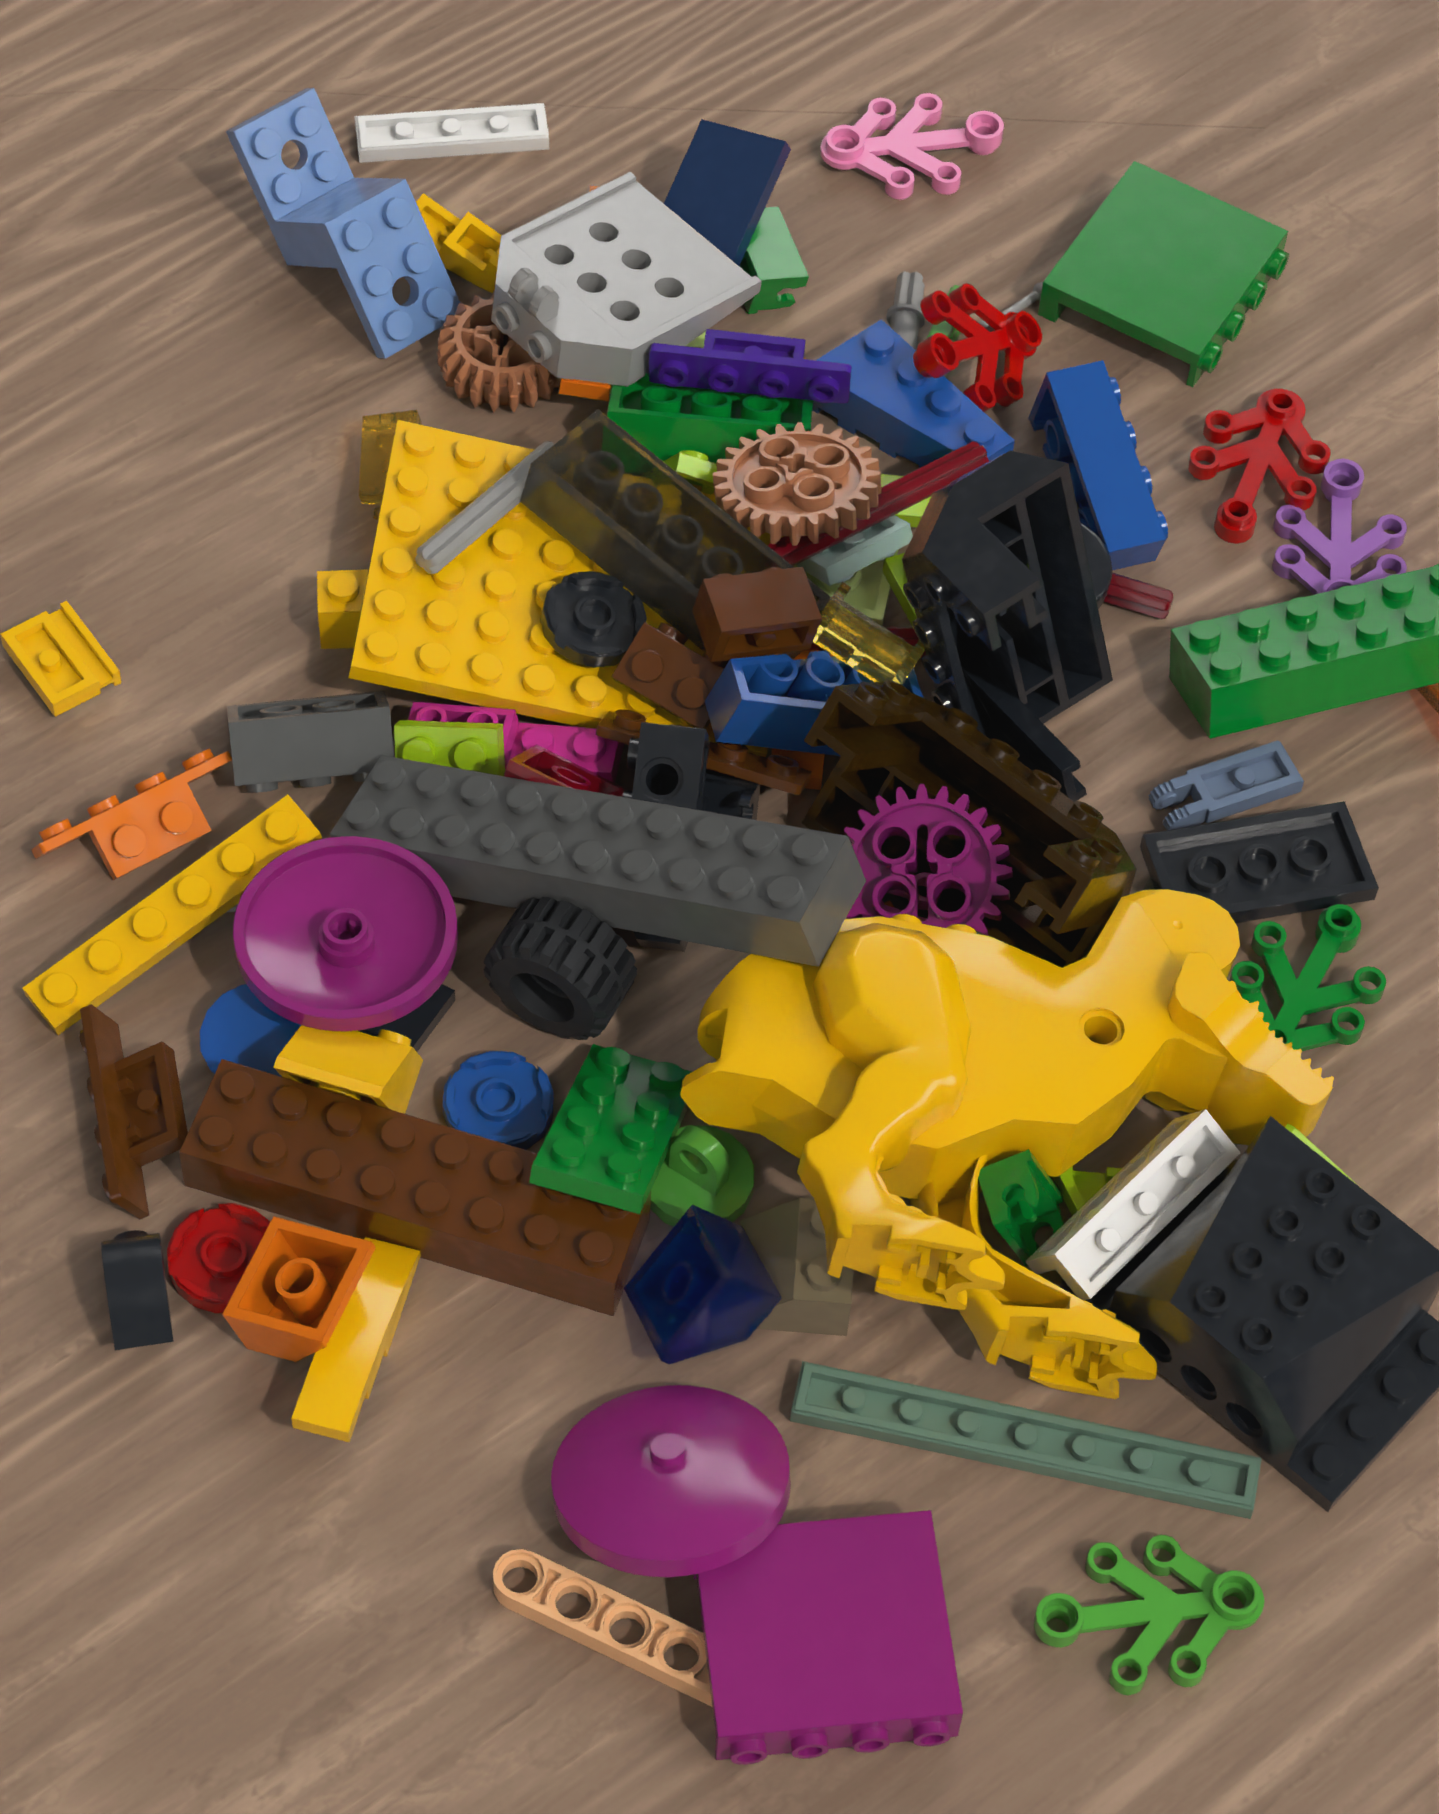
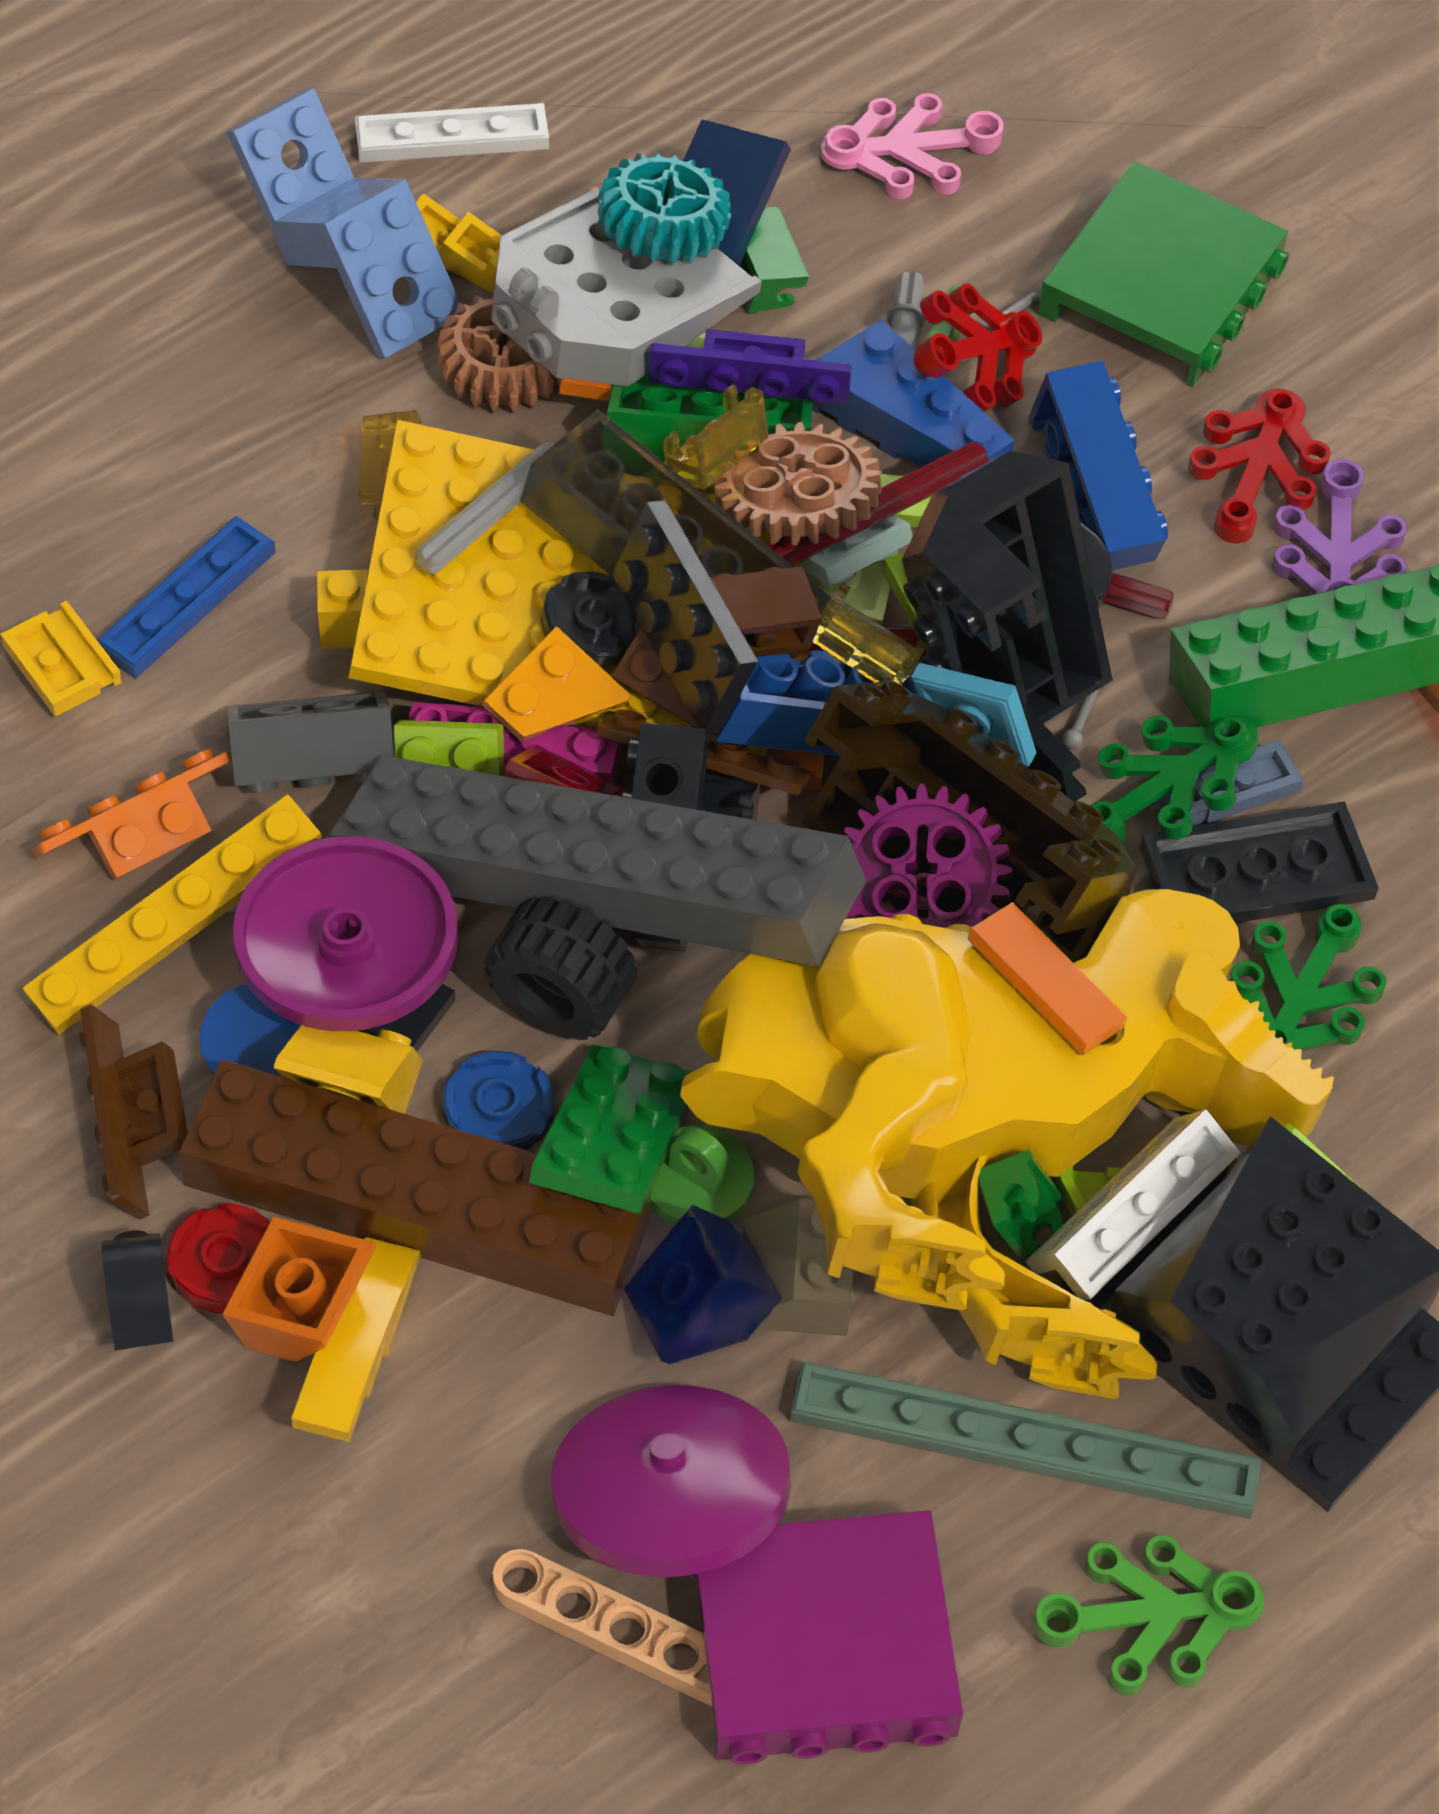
(186, 596): none -> blue tile
(553, 689): none -> light orange wing
(663, 208): none -> teal gear
(684, 617): none -> plate
(721, 441): none -> clear yellow hinge
(989, 702): none -> medium azure tile
(1047, 978): none -> orange tile
(1073, 738): none -> light grey hinge
(1226, 742): none -> green plant

